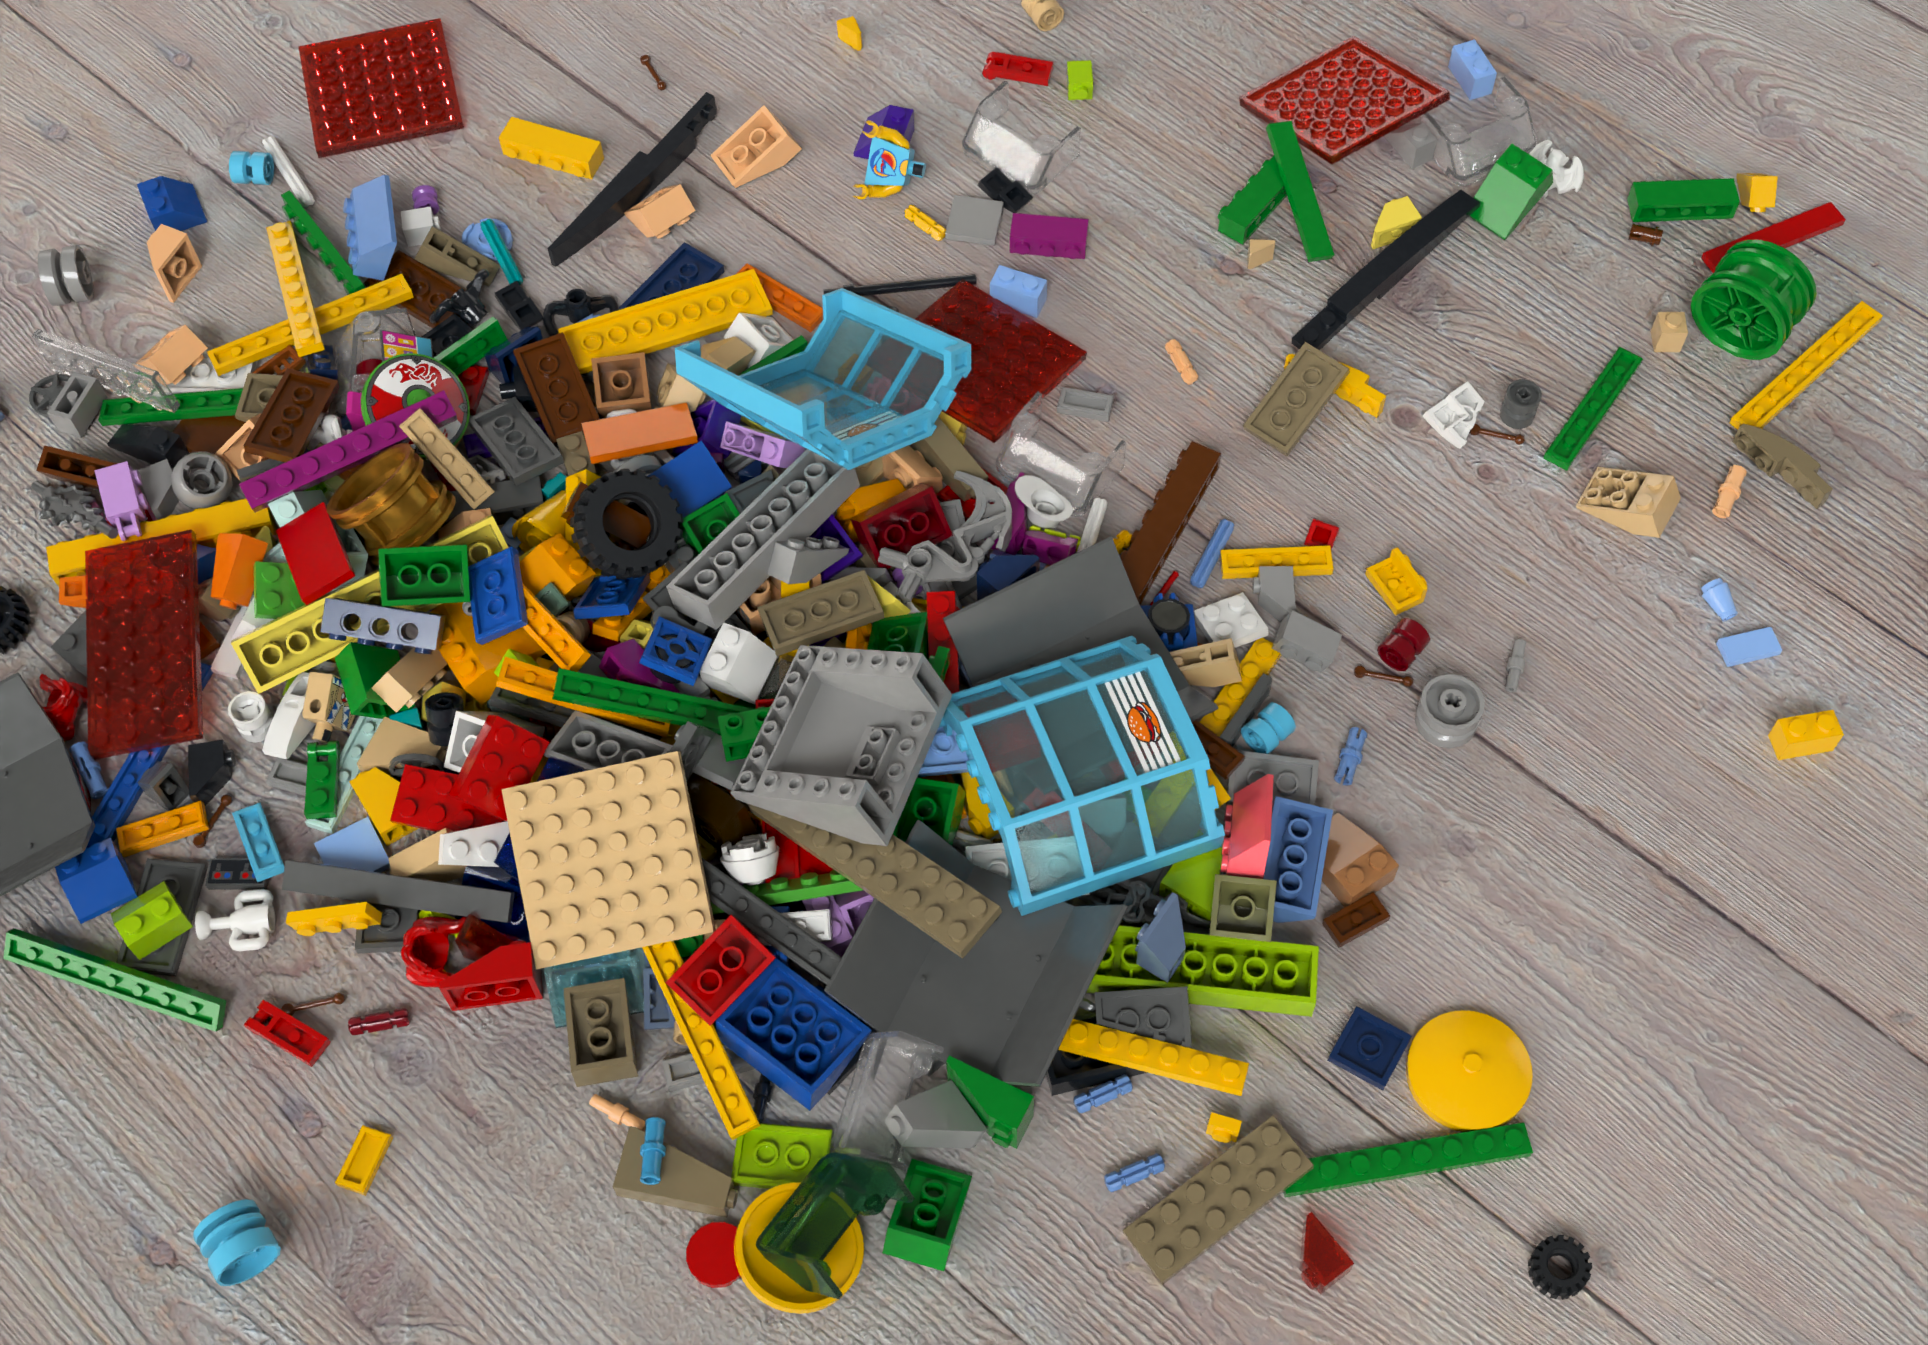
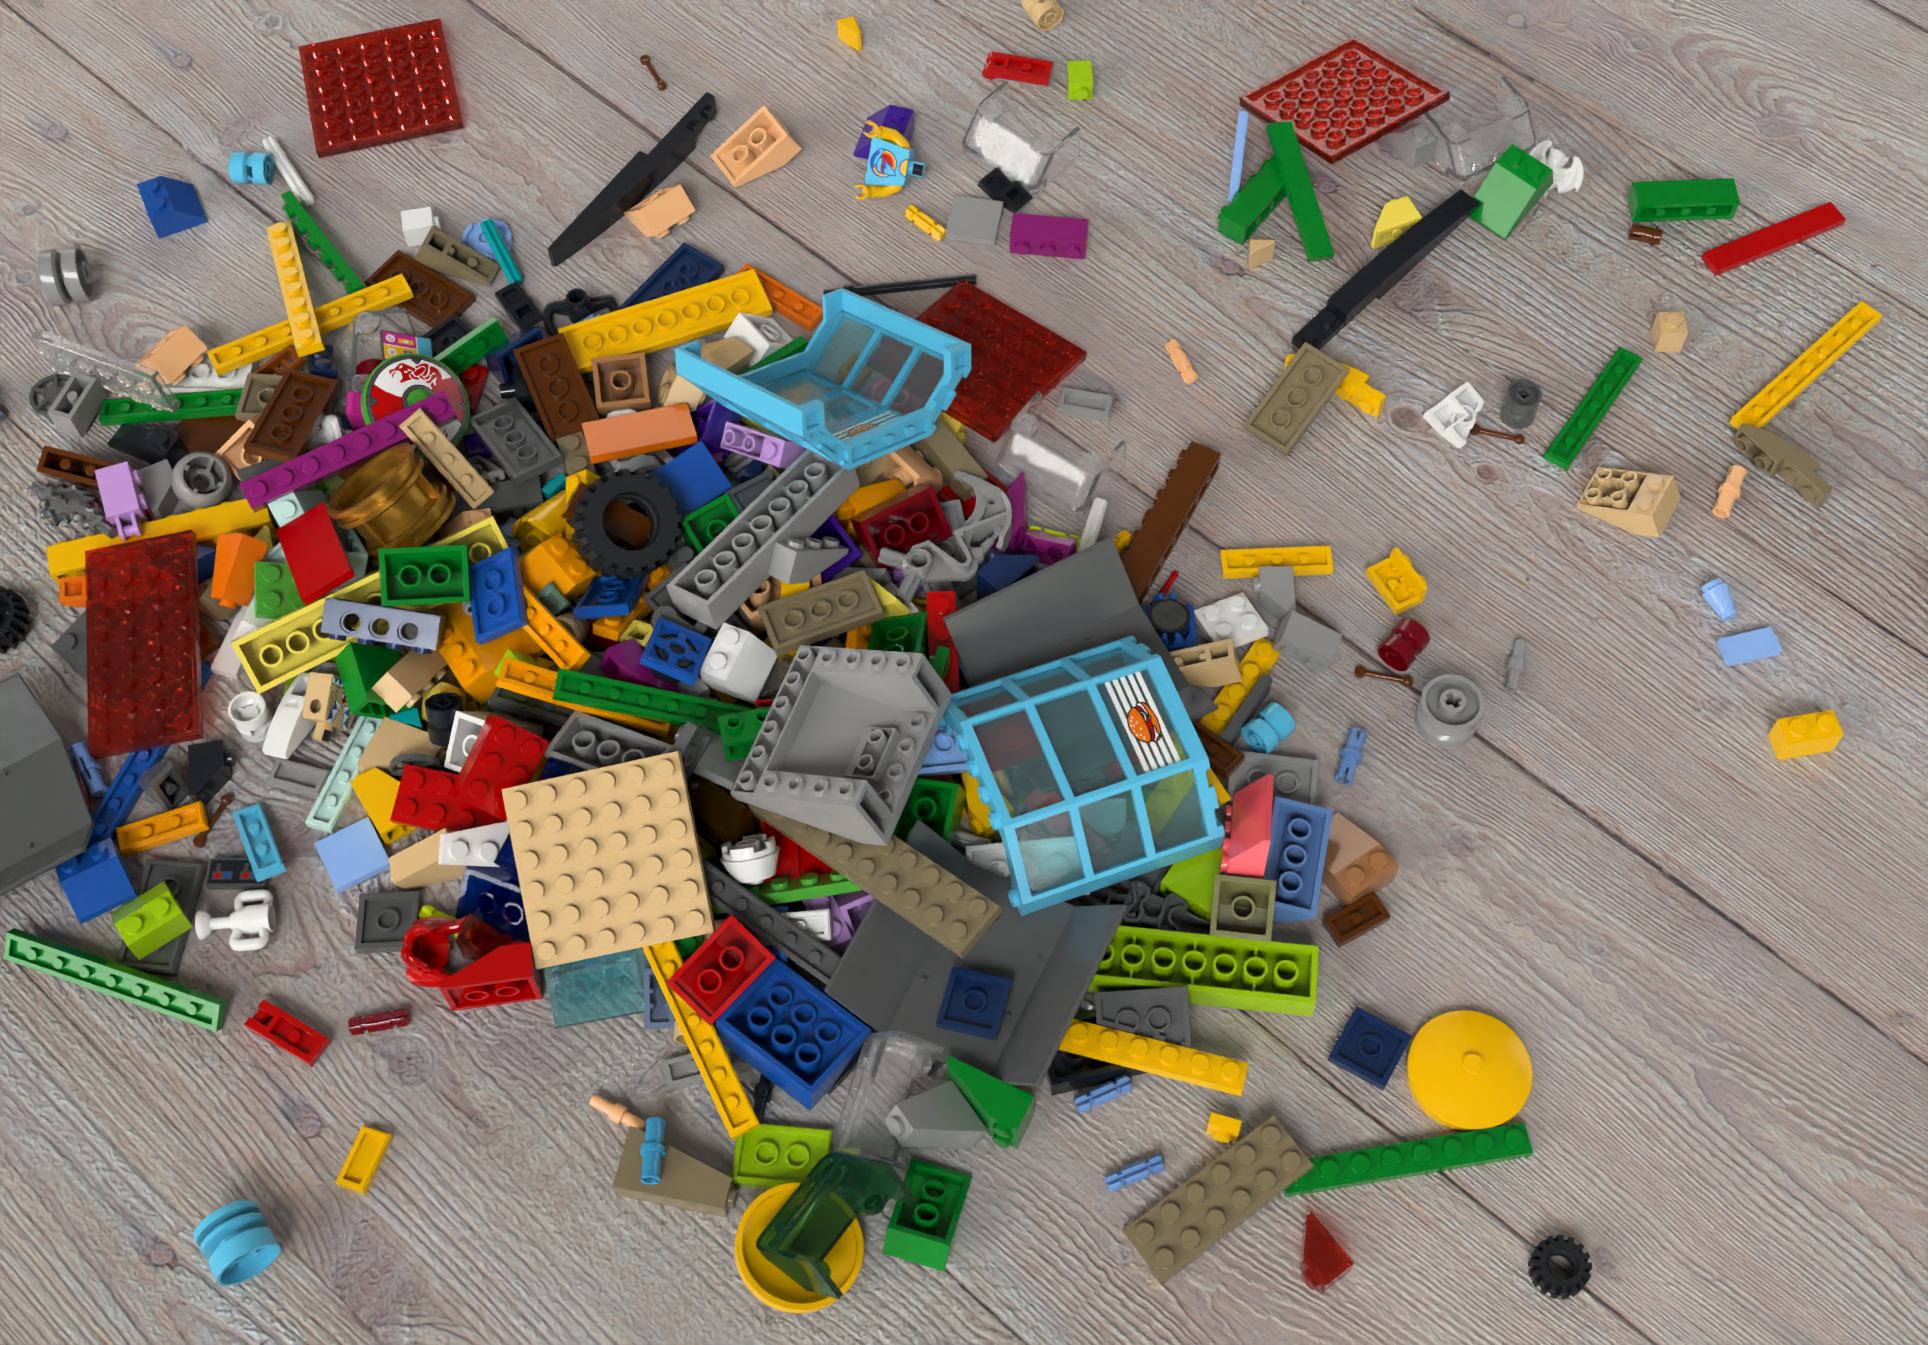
(63, 703): red hair -> none
(173, 260): light nougat slope -> none
(322, 780): green plate -> none
(333, 918): yellow plate -> none
(338, 999): reddish brown hinge -> none
(370, 228): medium blue slope -> none
(398, 890): dark grey tile -> none
(425, 197): medium lavender wheel -> none
(464, 302): black piece -> none
(551, 148): yellow brick -> none
(600, 1032): dark tan slope -> none
(712, 1255): red tile -> none
(974, 1003): none -> dark blue plate
(1019, 290): light blue brick -> none
(1043, 502): white piece -> none
(1163, 941): sand blue slope -> none
(1212, 553): medium blue axle -> none
(1238, 154): none -> light blue tile
(1321, 534): red slope -> none
(1472, 69): light blue brick -> none
(1753, 299): green wheel -> none
(1757, 190): yellow slope -> none

